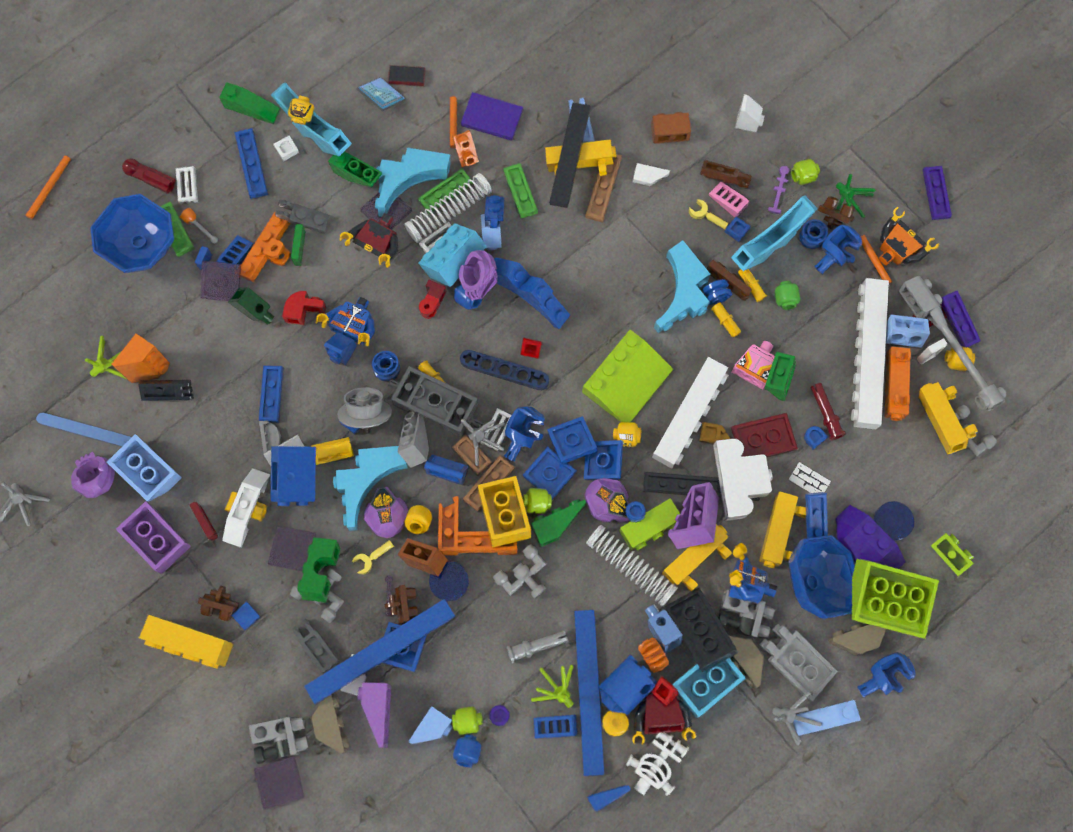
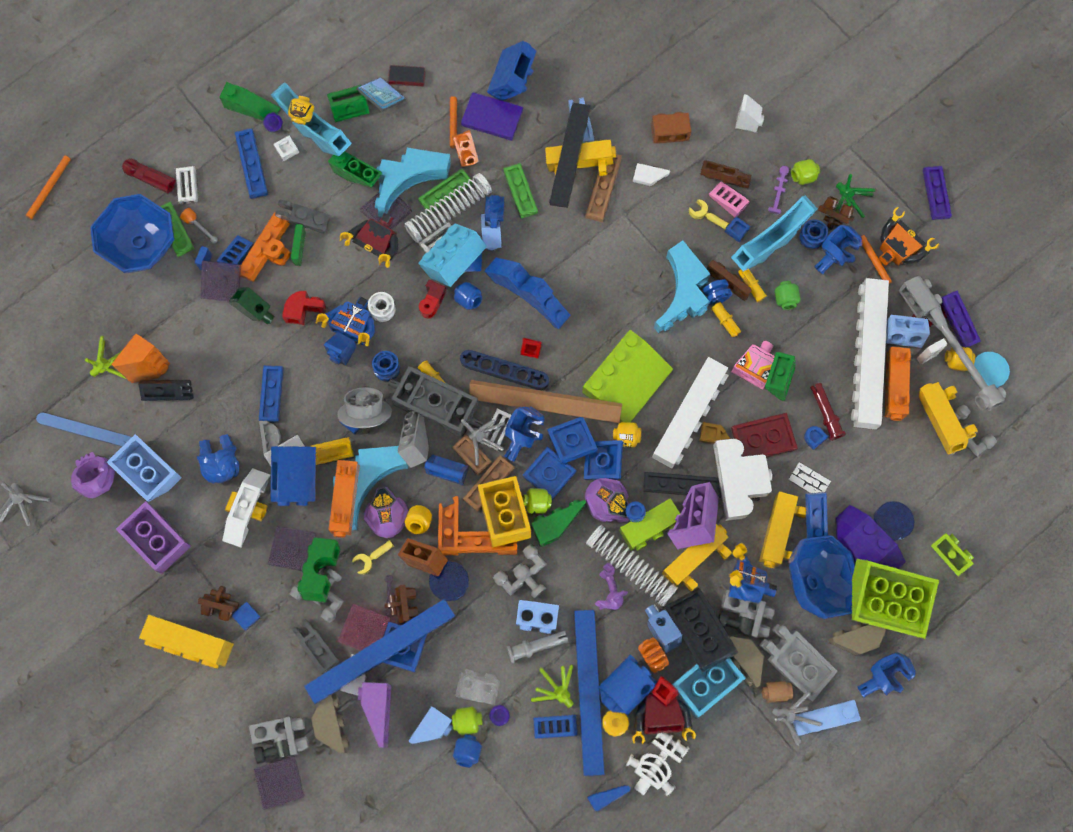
(203, 521): dark red tile -> none
(221, 465): none -> blue hair
(272, 122): none -> dark purple tile
(344, 498): none -> orange brick
(349, 107): none -> green tile
(363, 628): none -> clear pink plate
(378, 299): none -> white wheel
(477, 687): none -> clear brick
(478, 274): medium lavender helmet -> none
(512, 71): none -> blue piece
(538, 610): none -> light blue brick
(546, 401): none -> medium nougat tile
(614, 599): none -> medium lavender piece
(777, 691): none -> medium nougat brick
(992, 368): none -> medium azure tile

